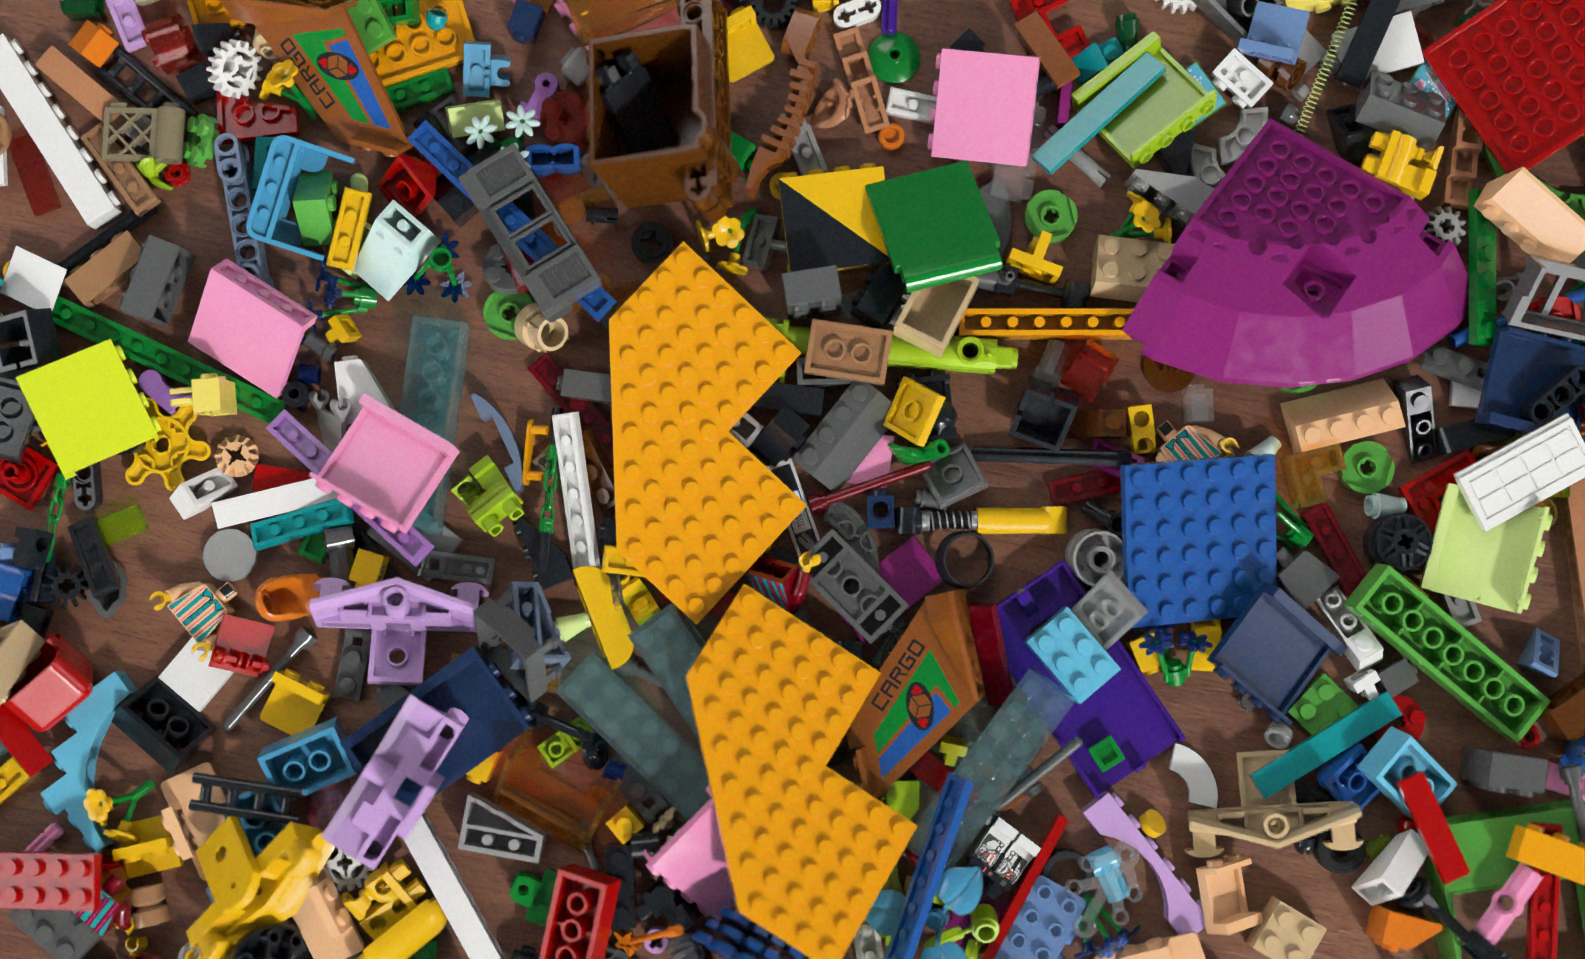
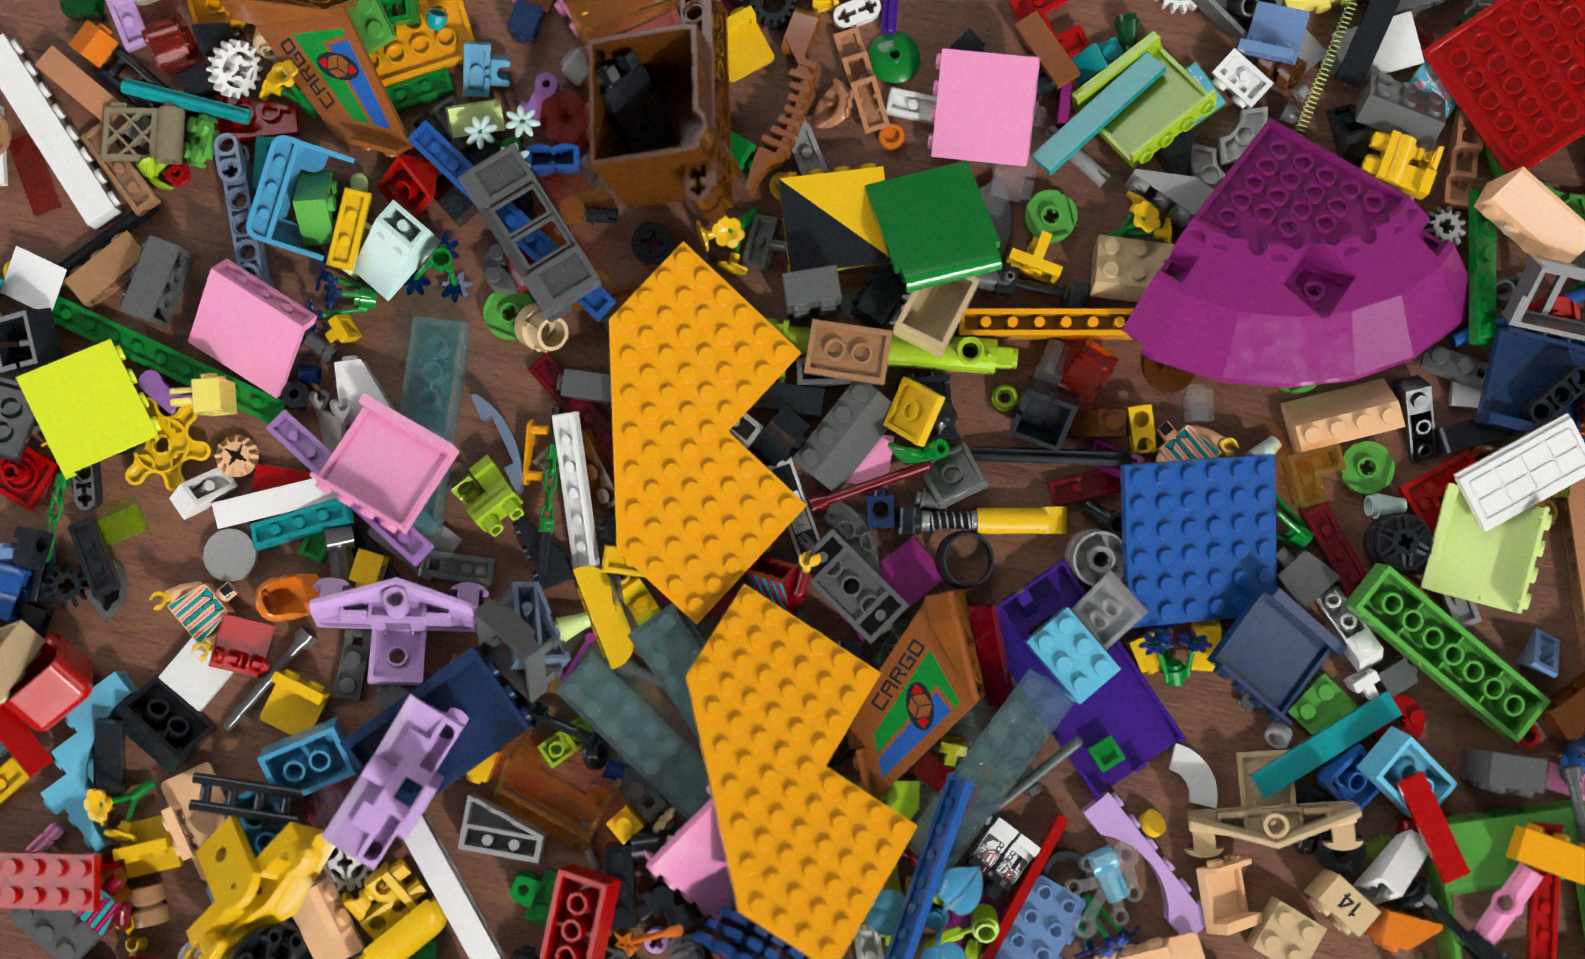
(110, 756): none -> black tile
(186, 101): none -> teal axle
(589, 638): none -> dark pink hinge
(1004, 389): none -> lime plate
(1340, 900): none -> tan brick

